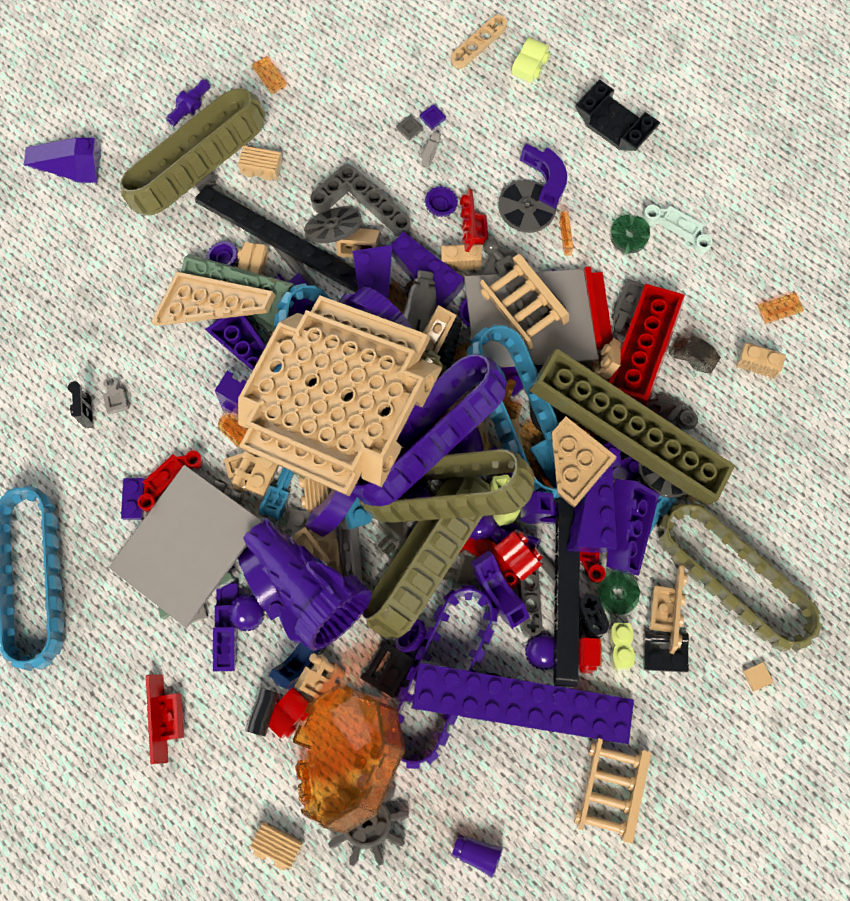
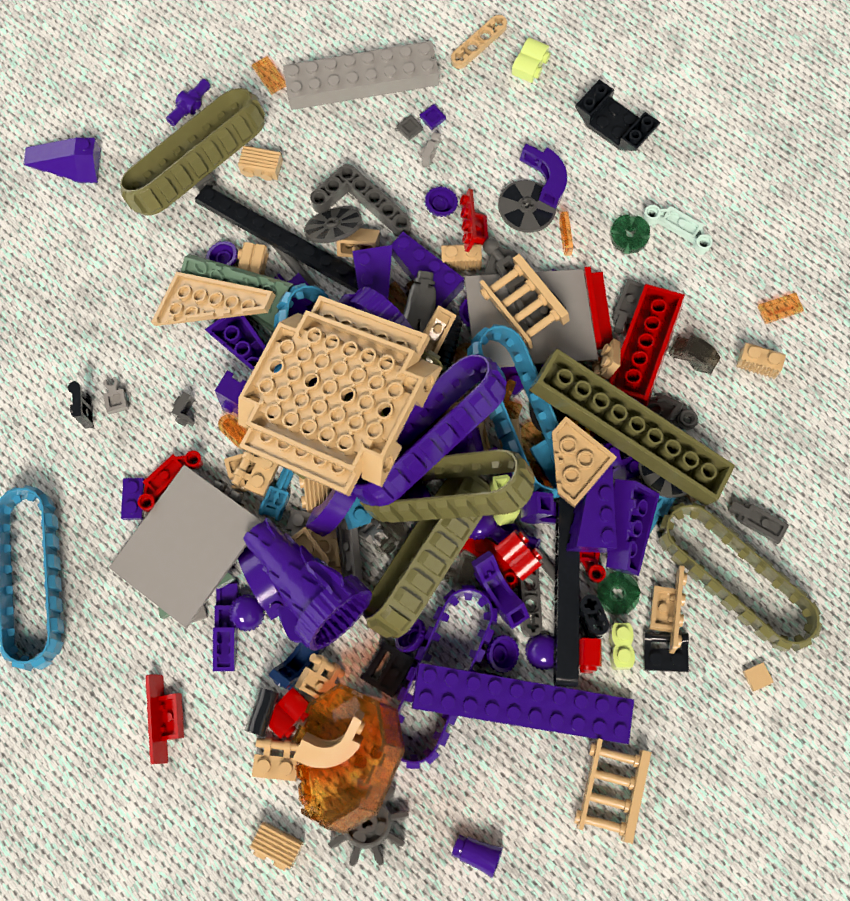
(181, 407): none -> dark grey bracket
(274, 766): none -> tan plate
(330, 753): none -> tan arch
(361, 75): none -> light grey piece
(372, 532): none -> light grey plate
(502, 654): none -> dark purple hat
(759, 521): none -> dark grey hinge

